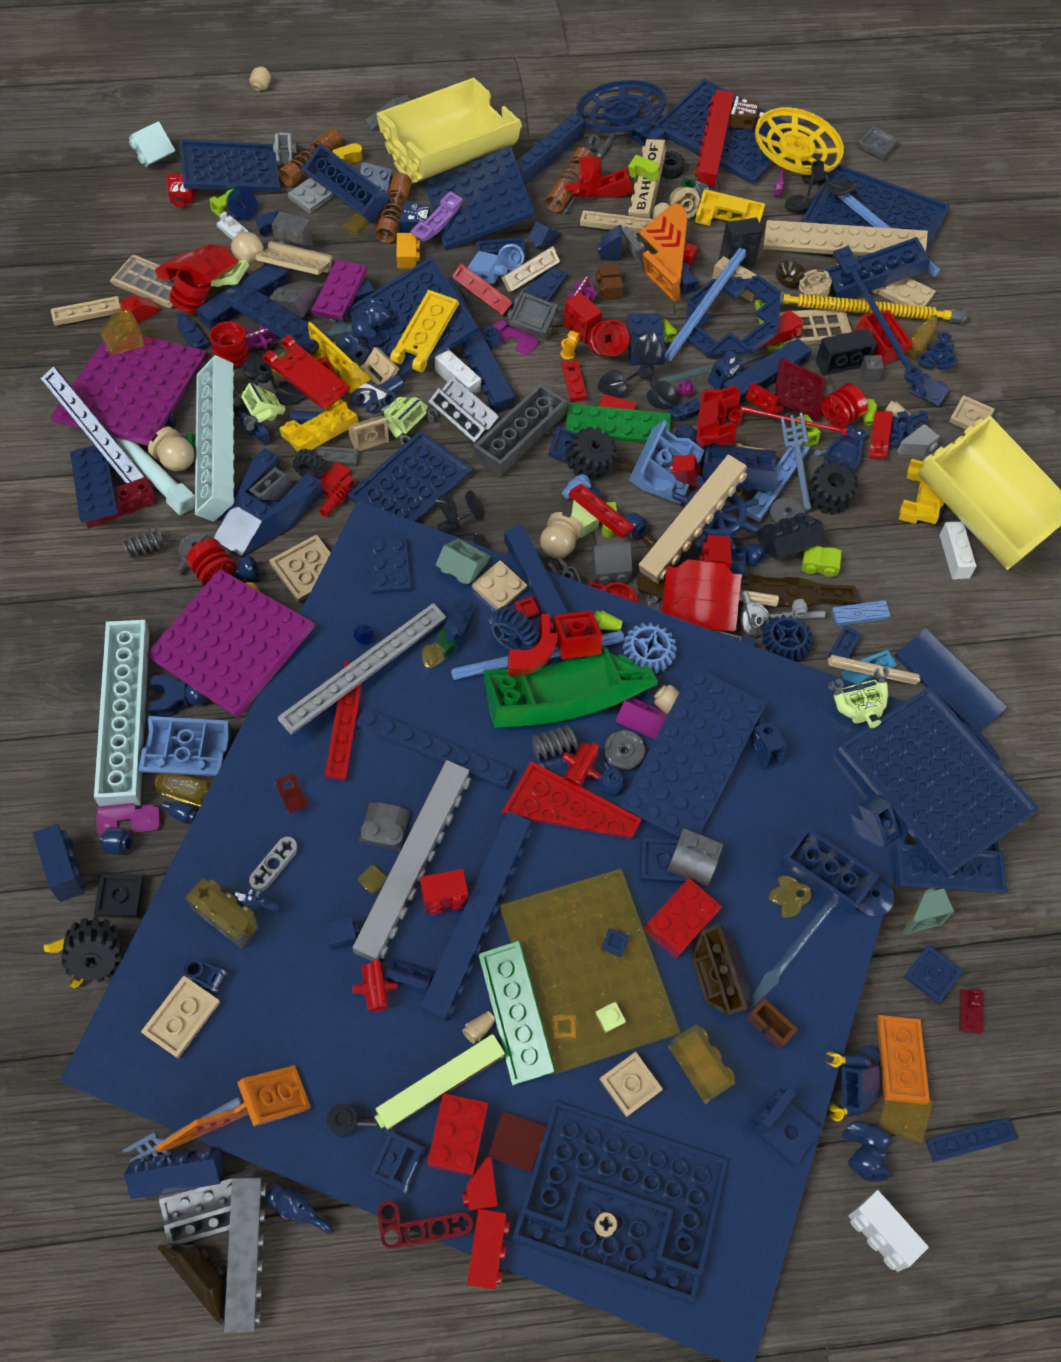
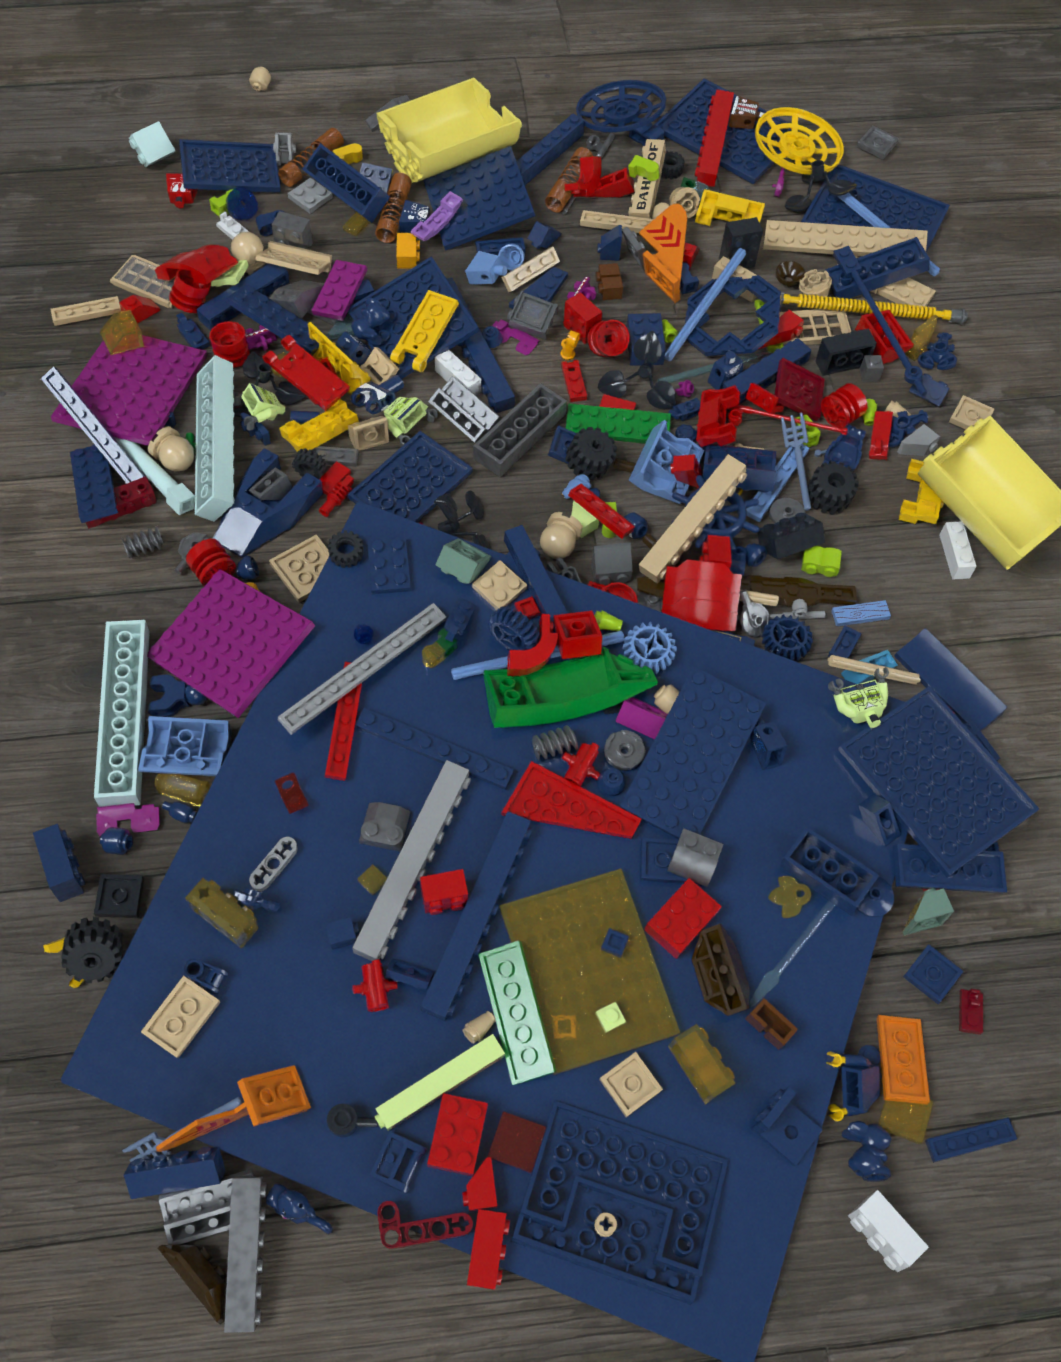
(343, 539): none -> black tyre
(482, 290): plate -> none

